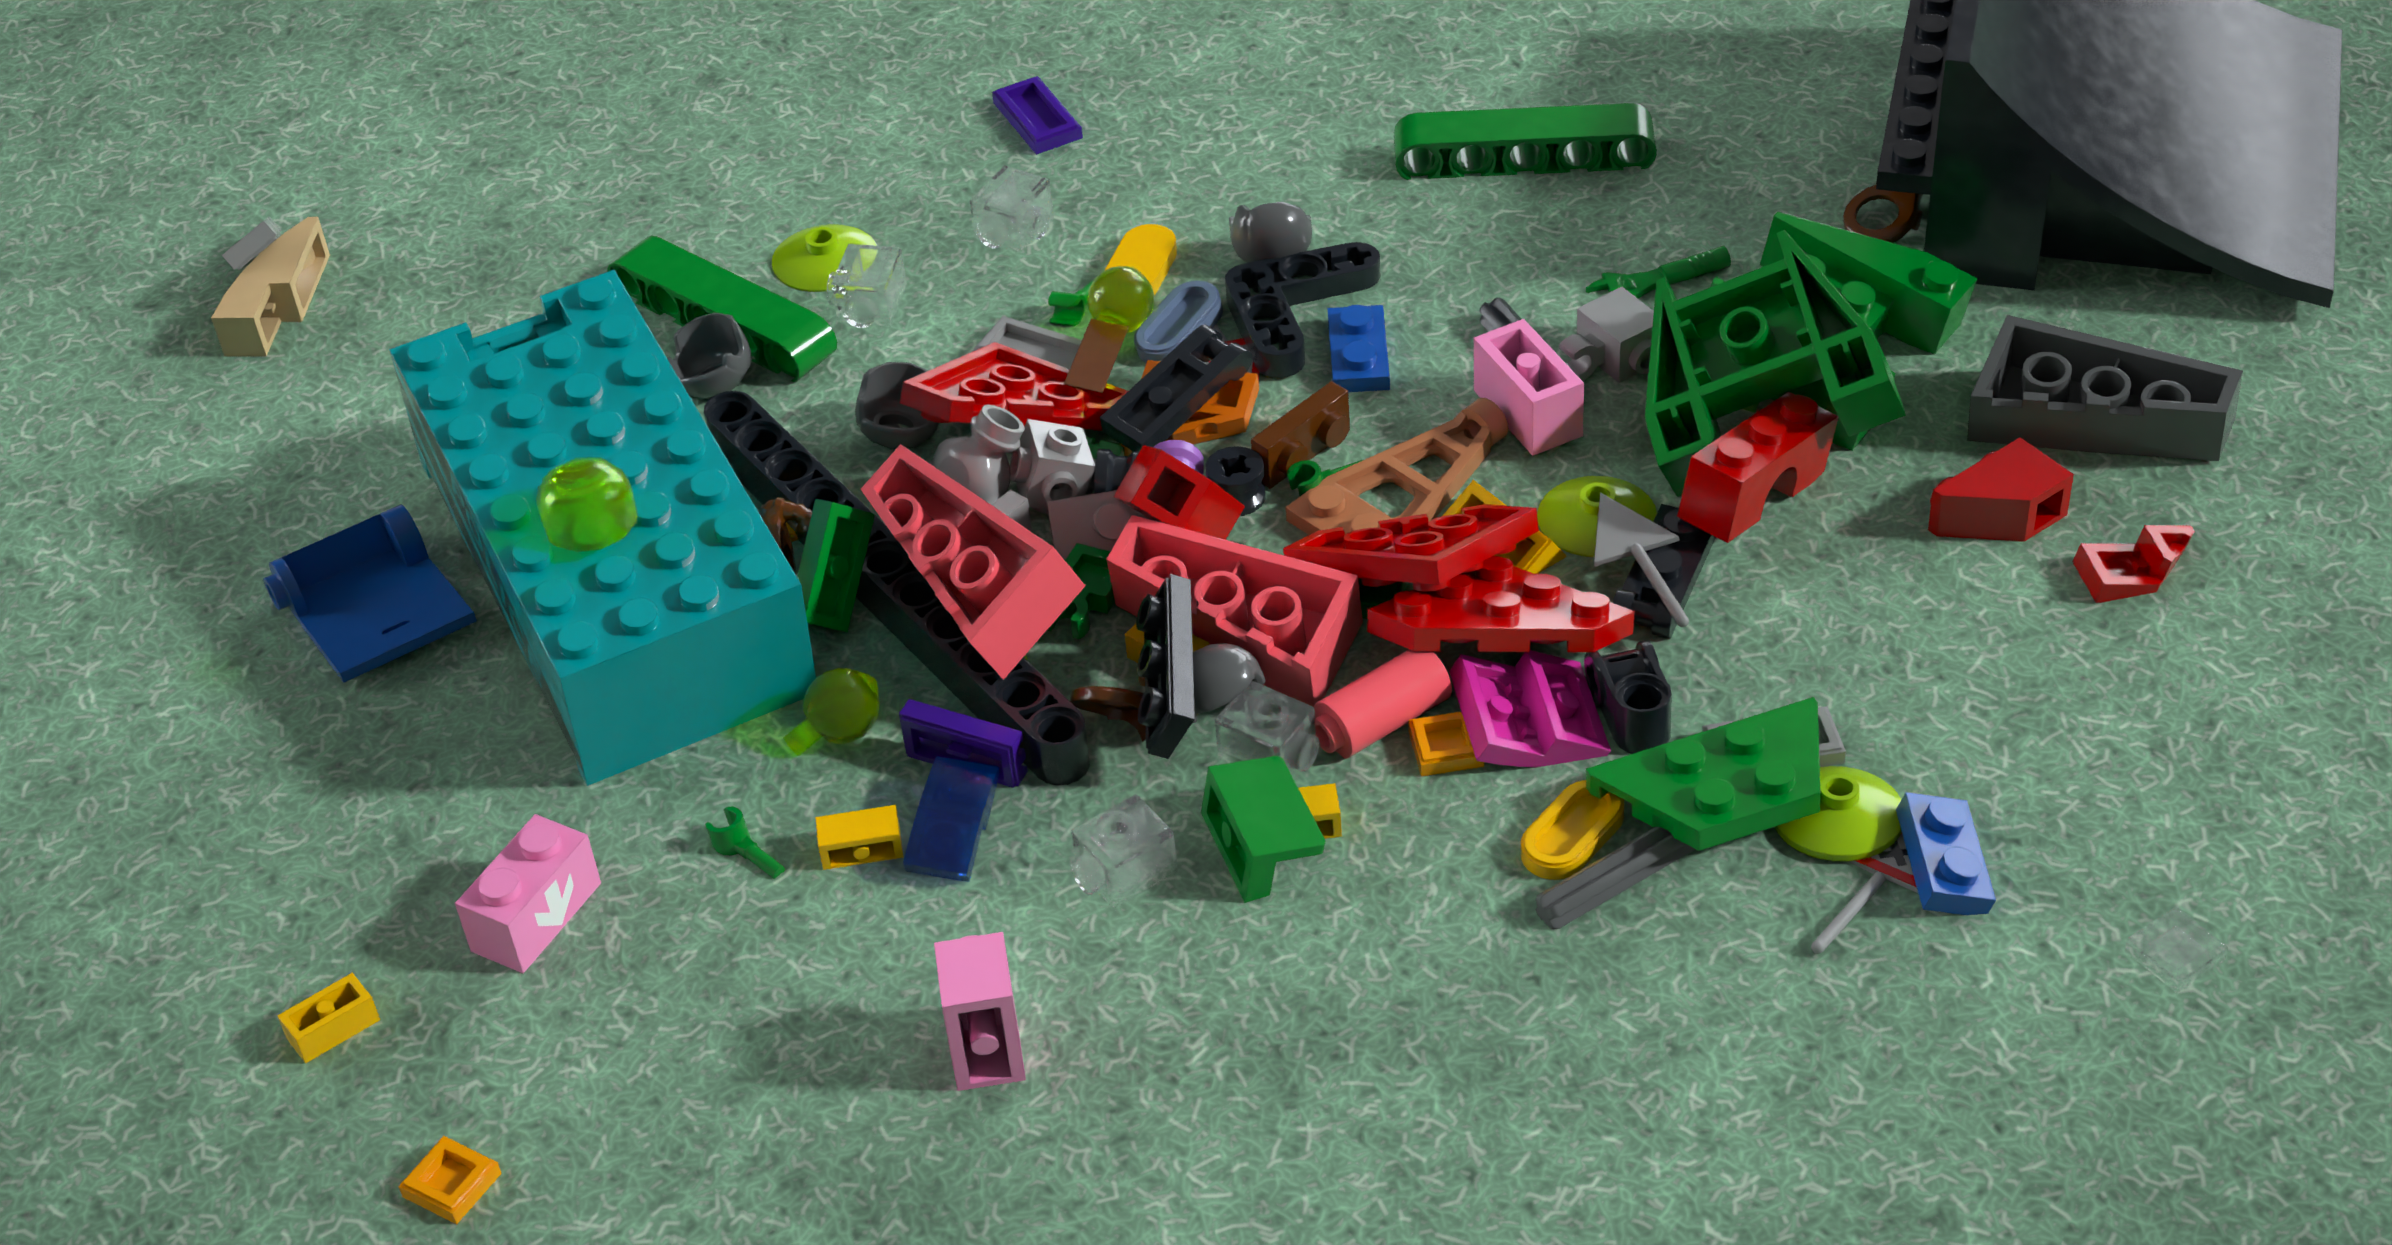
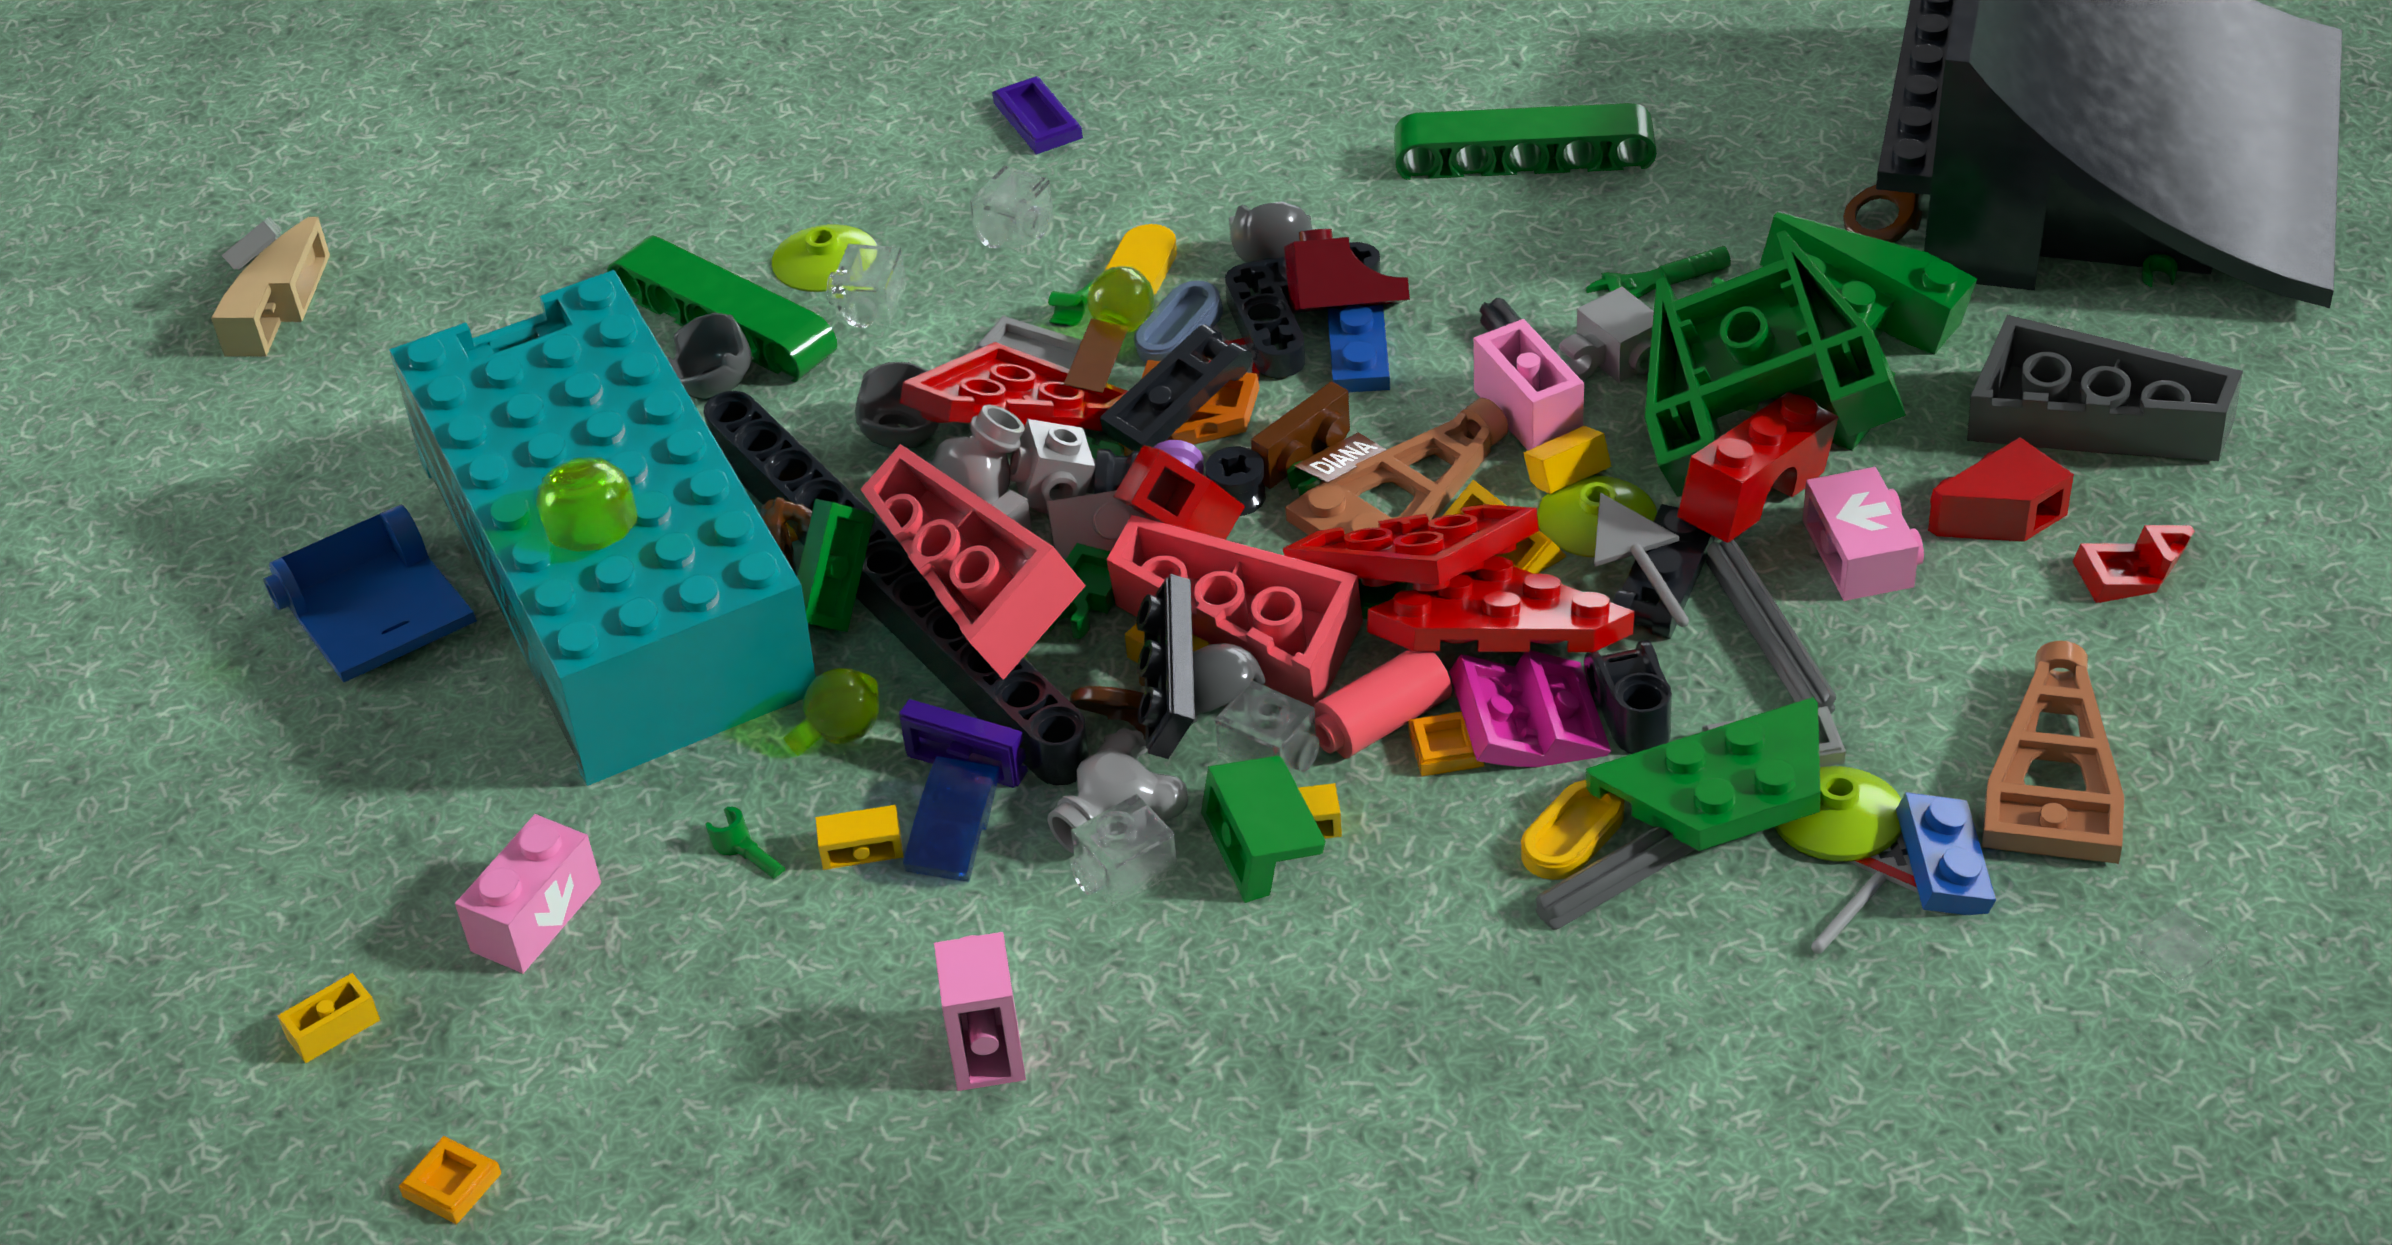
(1110, 779): none -> light grey animal
(1329, 275): none -> dark red arch
(1340, 457): none -> sticker
(1567, 459): none -> yellow piece
(1768, 625): none -> dark grey axle
(1861, 533): none -> bright pink brick
(2048, 818): none -> nougat plate
(2161, 263): none -> green hand

